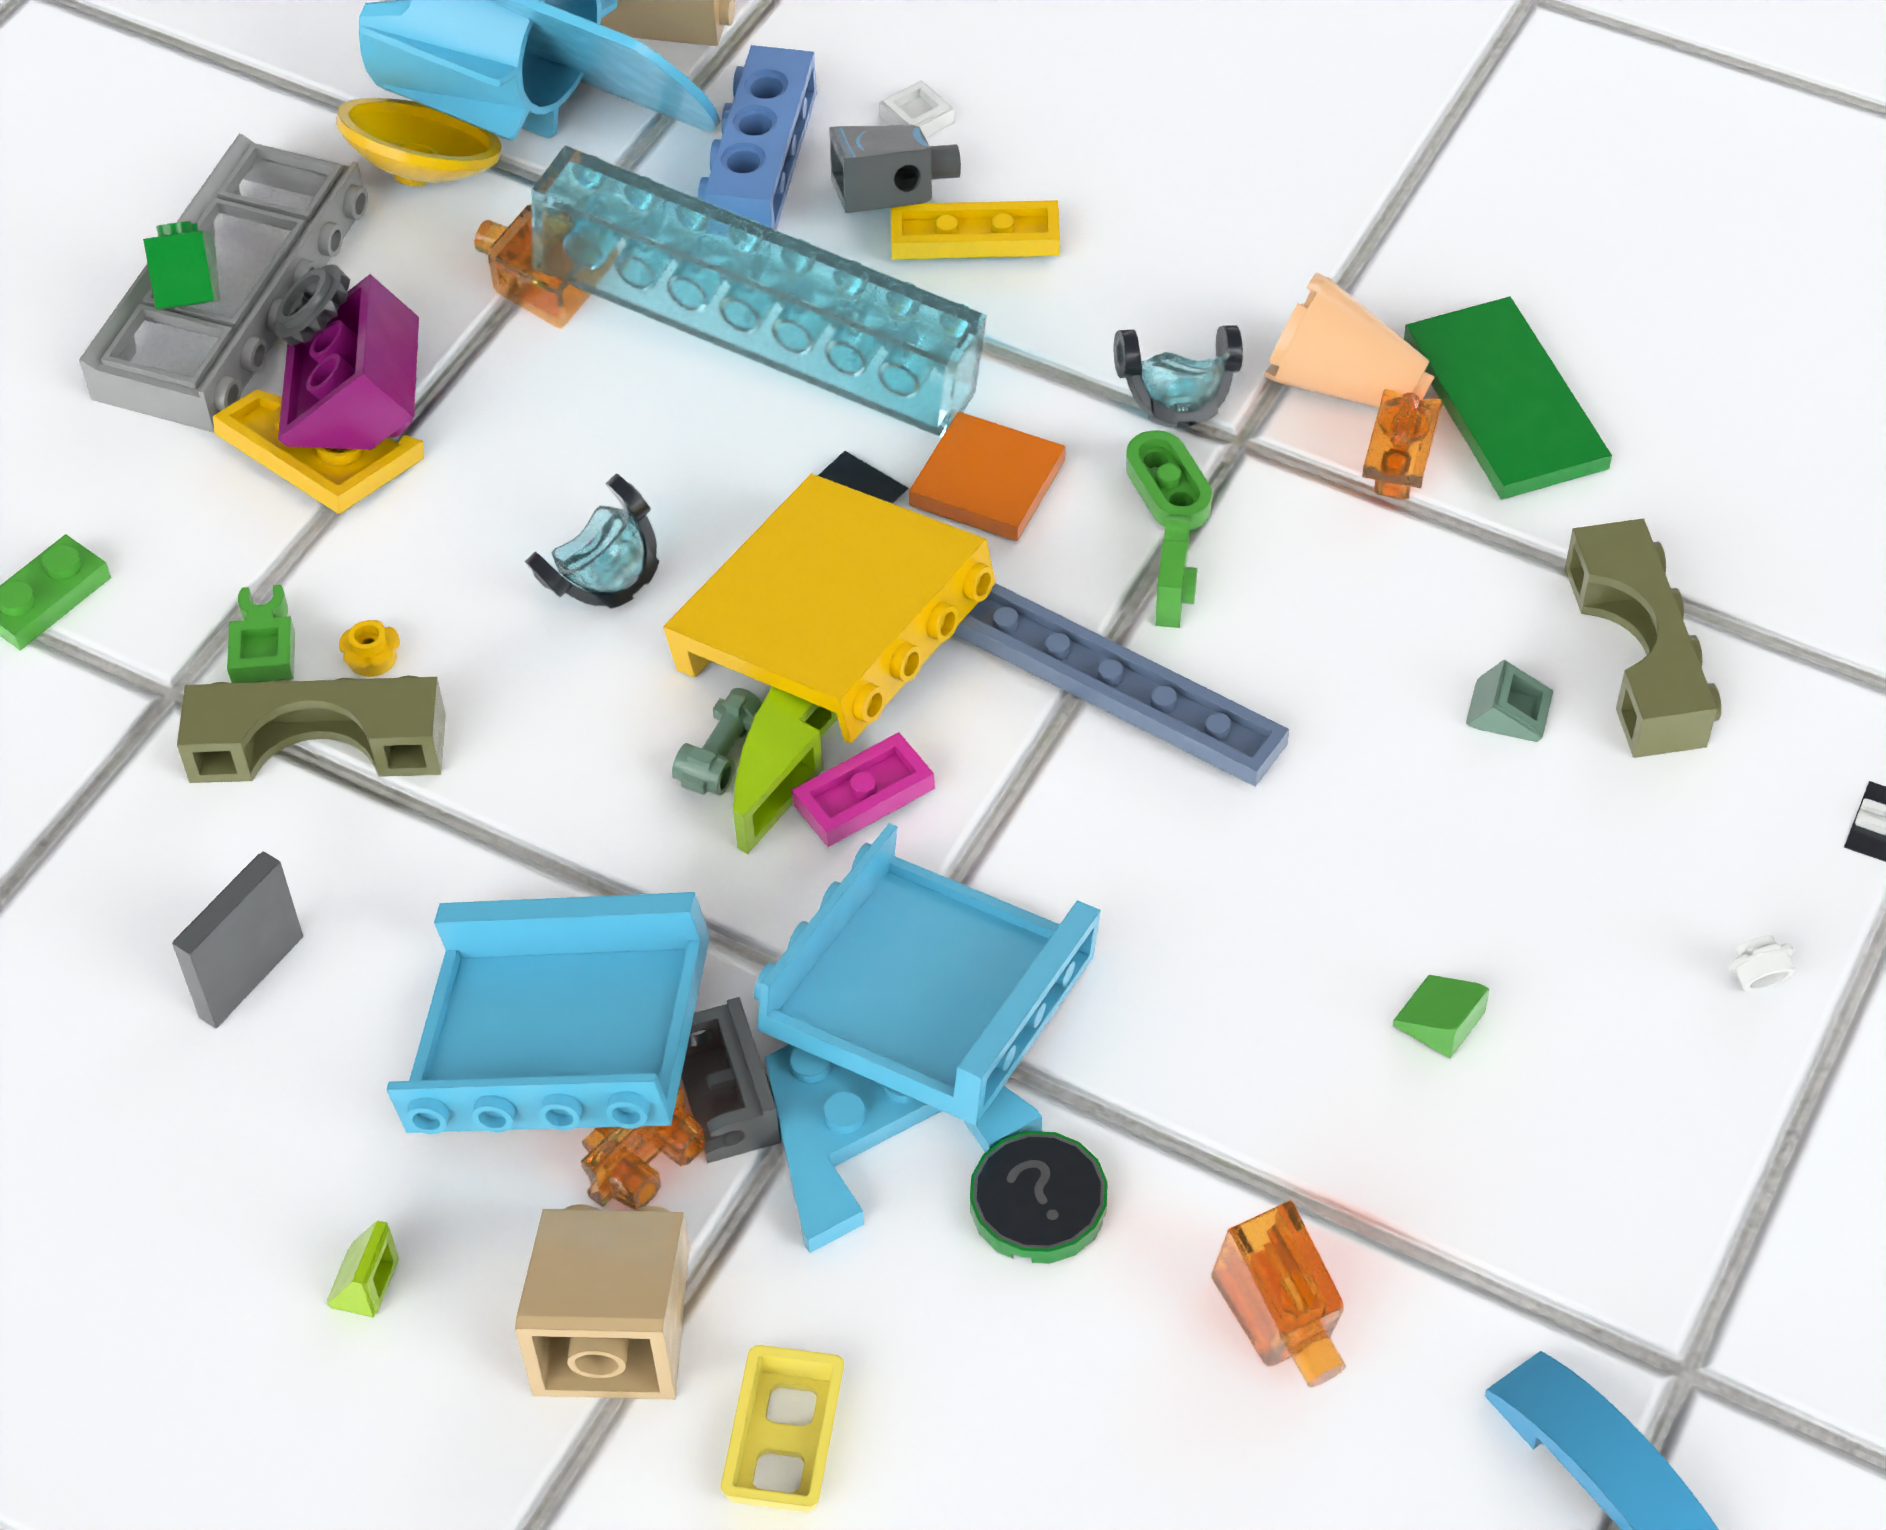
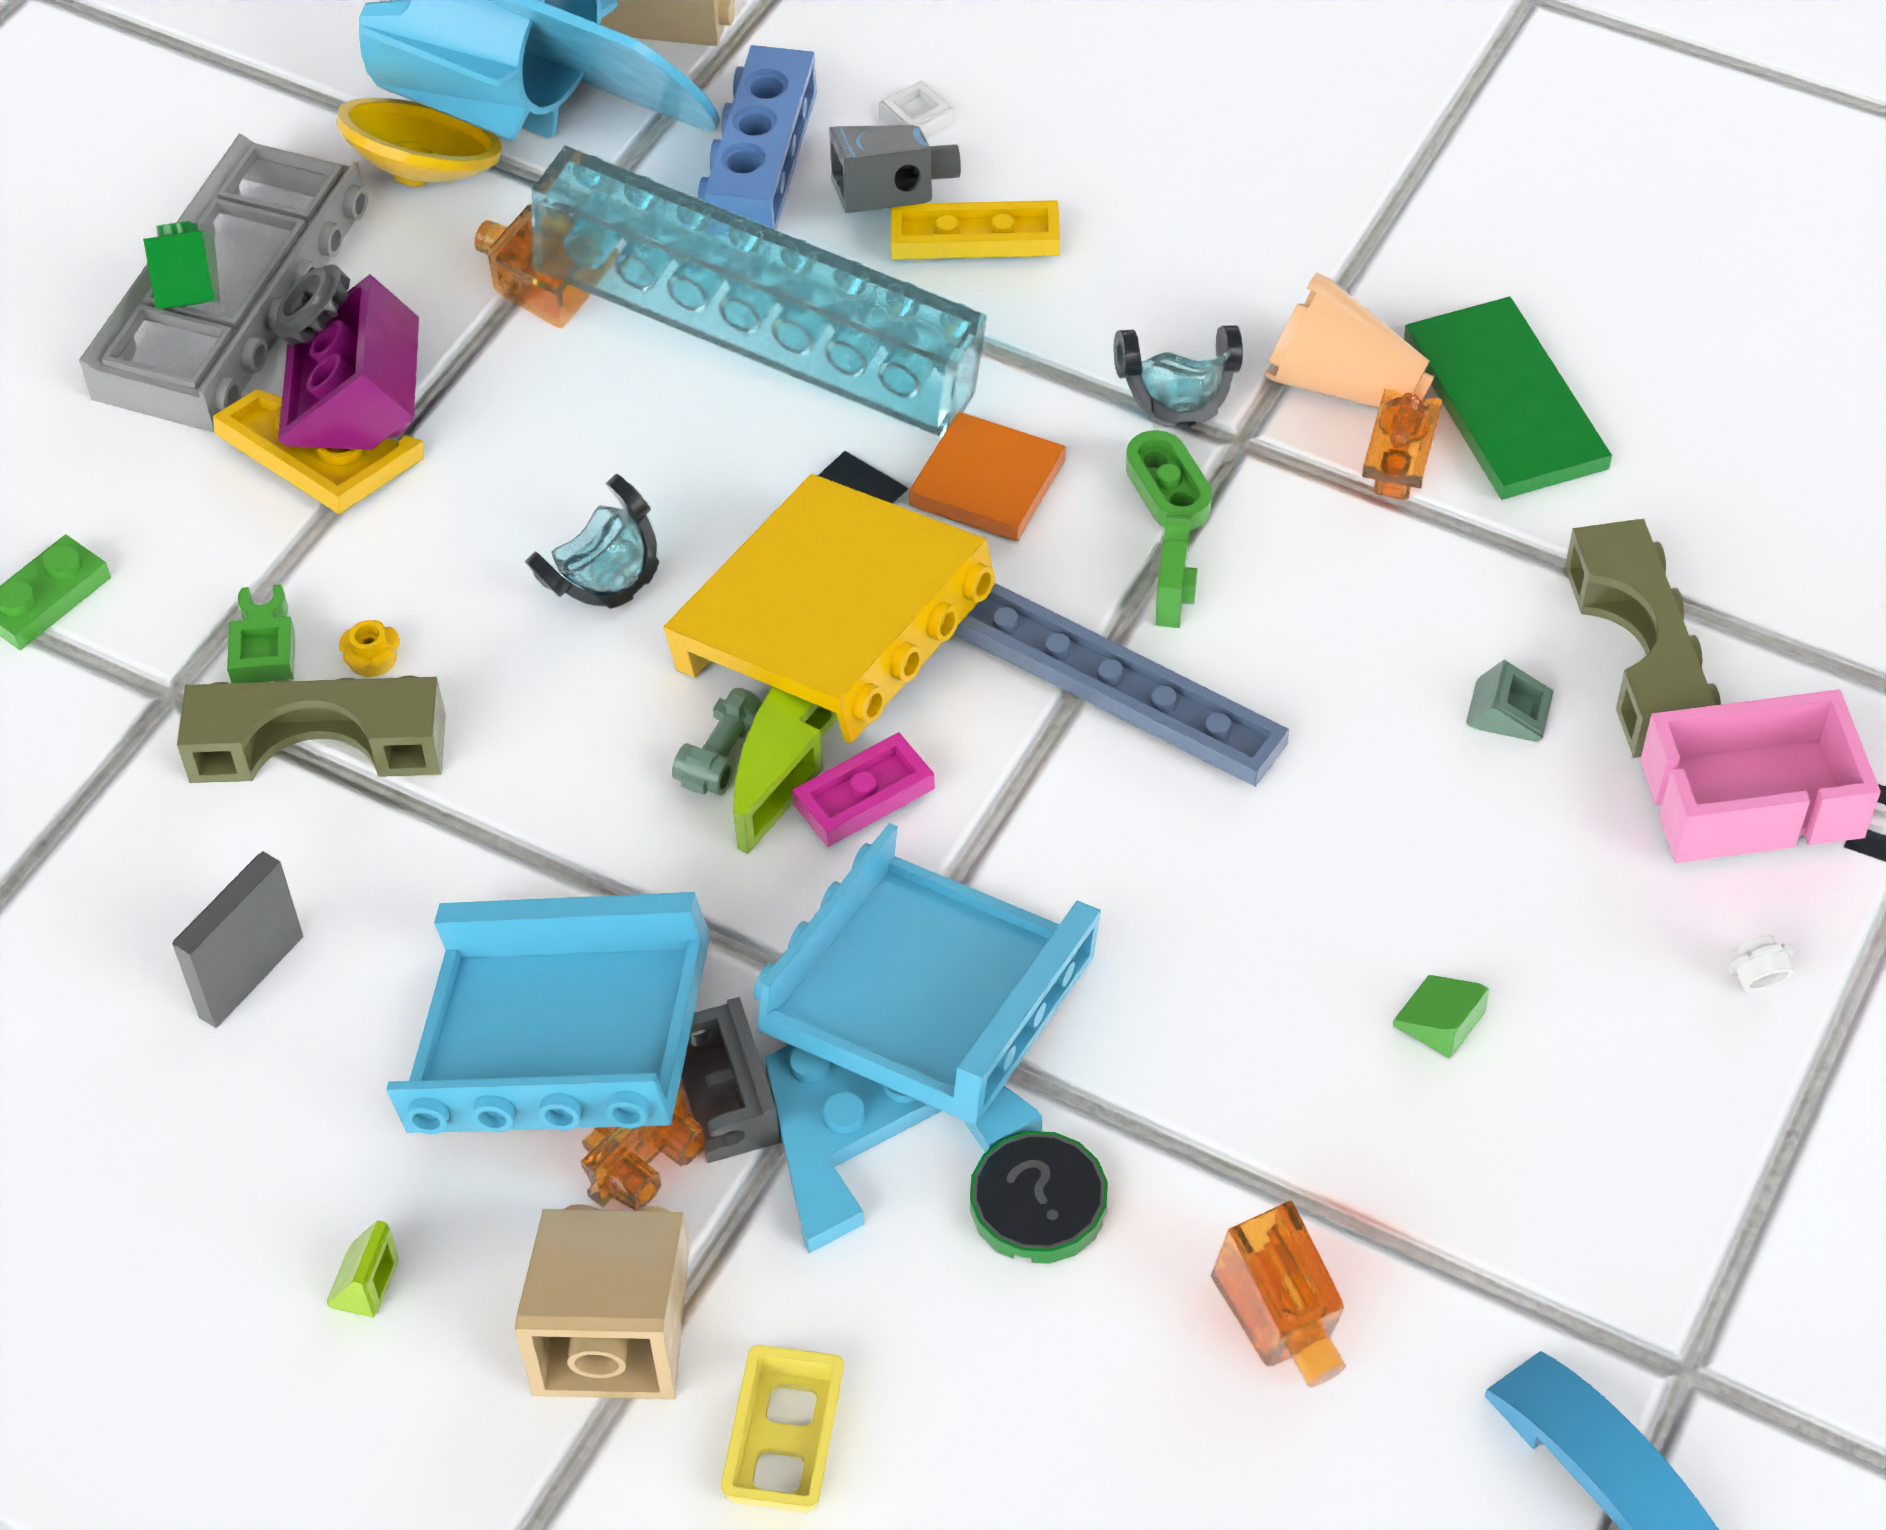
(1759, 775): none -> bright pink piece

